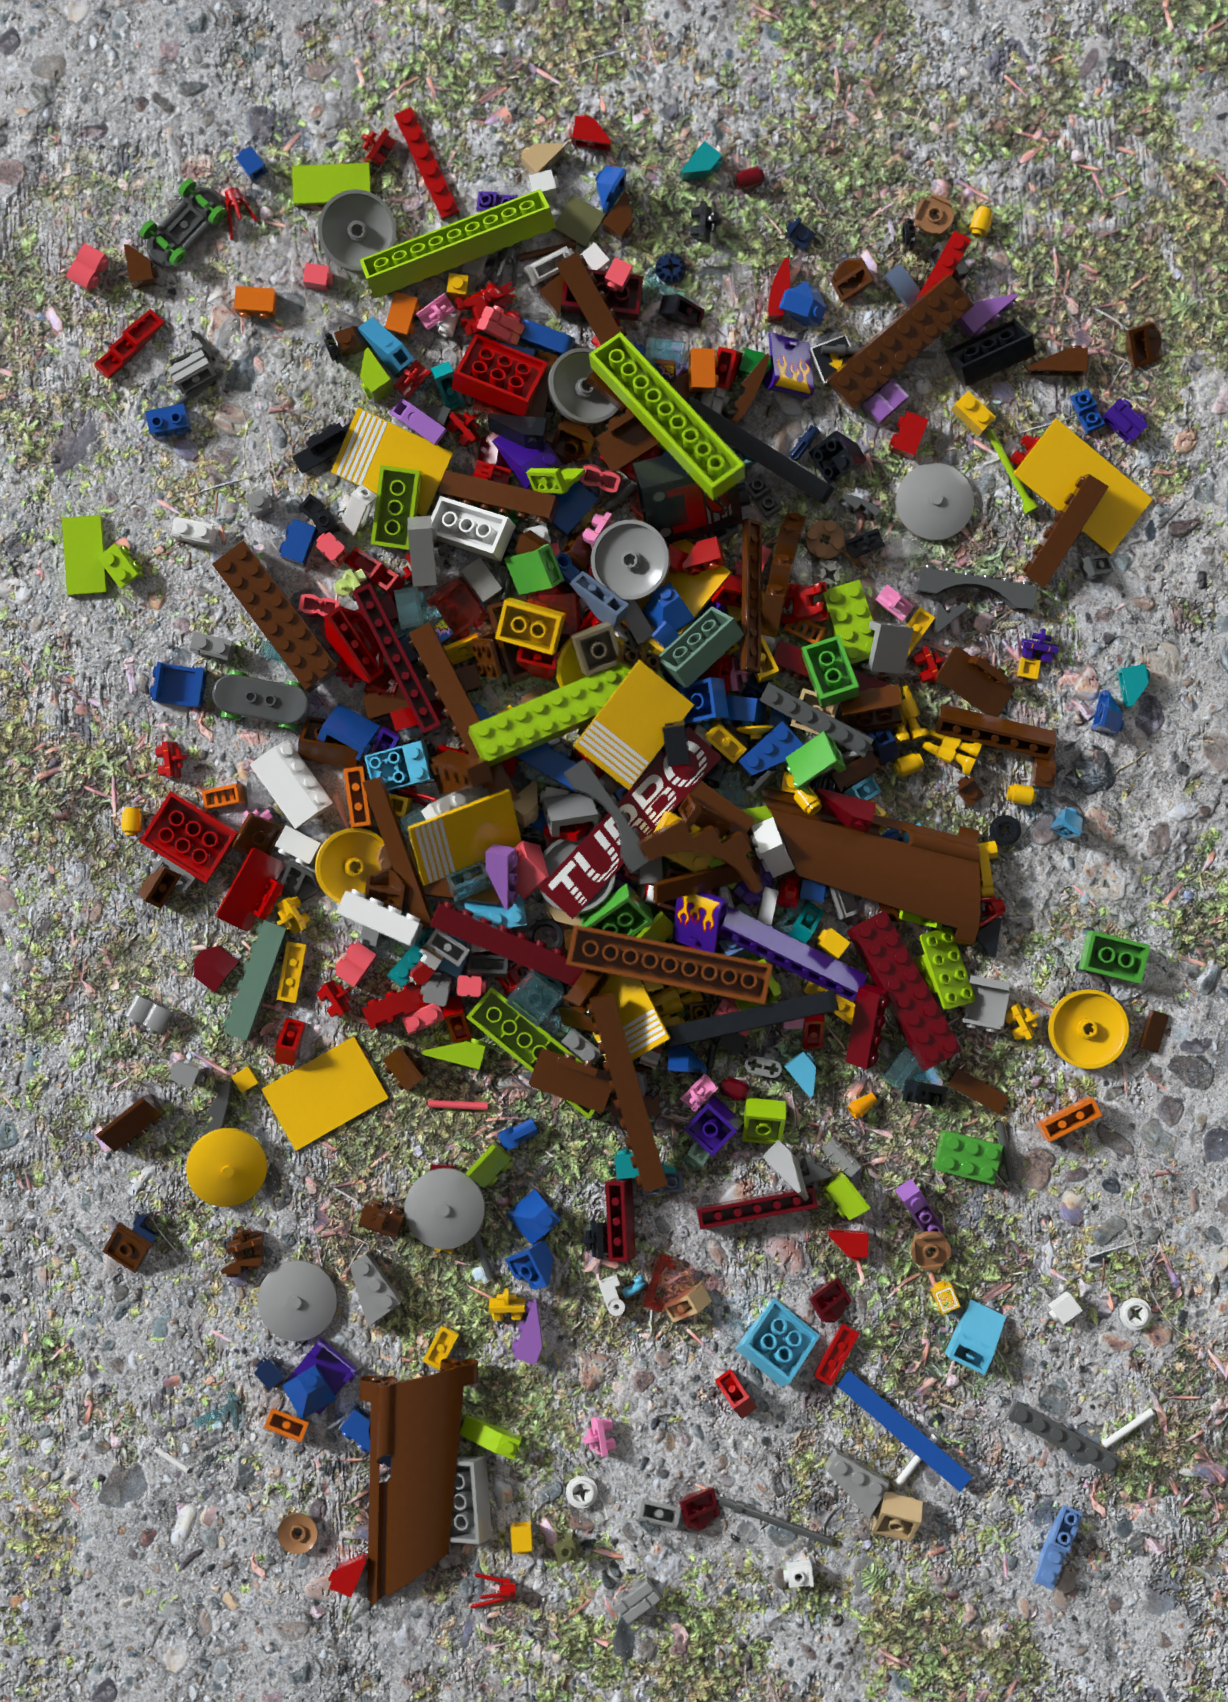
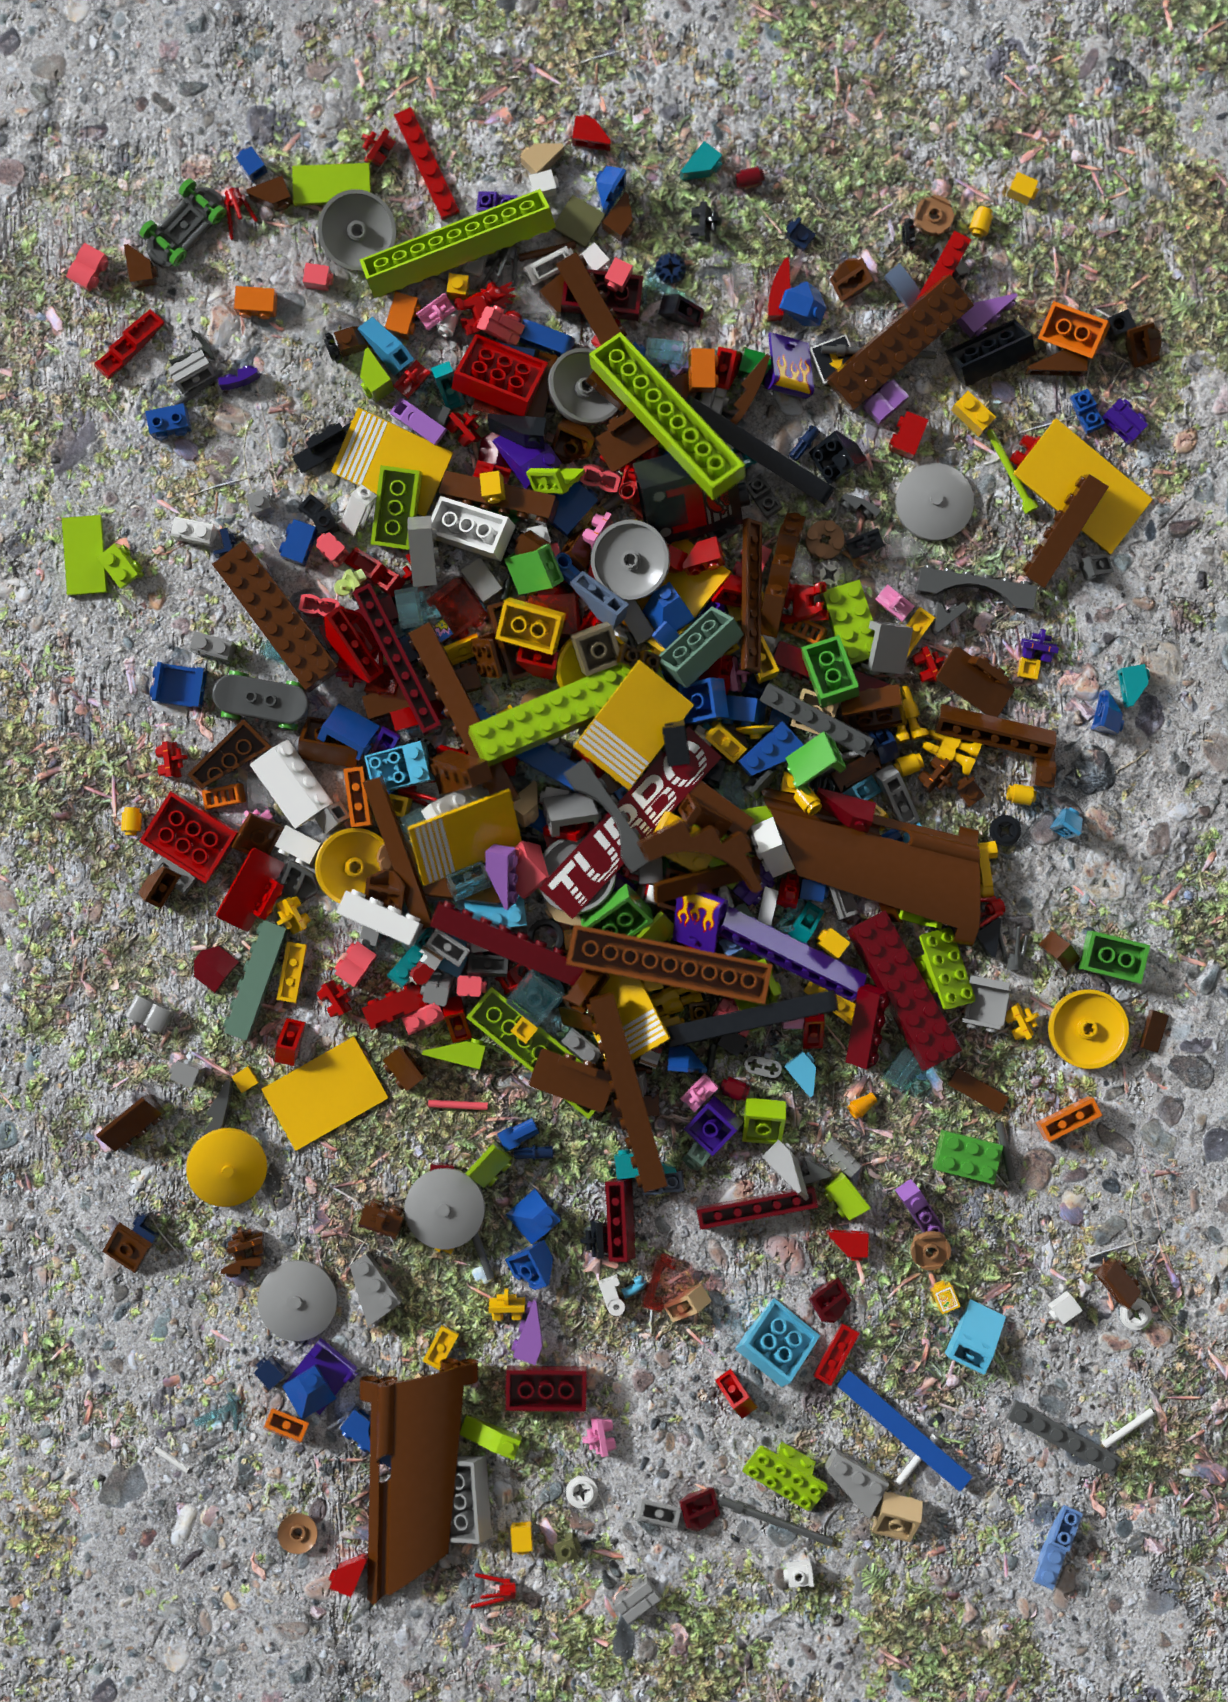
(228, 542): none -> dark blue bracket
(229, 754): none -> reddish brown wedge
(245, 376): none -> dark purple slope
(271, 194): none -> reddish brown slope
(332, 817): none -> light grey brick
(492, 487): none -> yellow brick
(524, 1029): none -> yellow tile
(533, 1153): none -> dark blue axle
(546, 1388): none -> dark red brick
(629, 484): none -> red piece
(666, 369): tile -> none
(787, 1474): none -> lime bracket
(896, 794): none -> light grey slope
(924, 1093): black hinge -> none
(940, 775): none -> reddish brown hips
(1015, 960): none -> dark grey plant
(1023, 188): none -> yellow brick
(1059, 950): none -> reddish brown slope
(1074, 330): none -> orange slope
(1118, 1282): none -> reddish brown slope
(1125, 320): none -> black brick

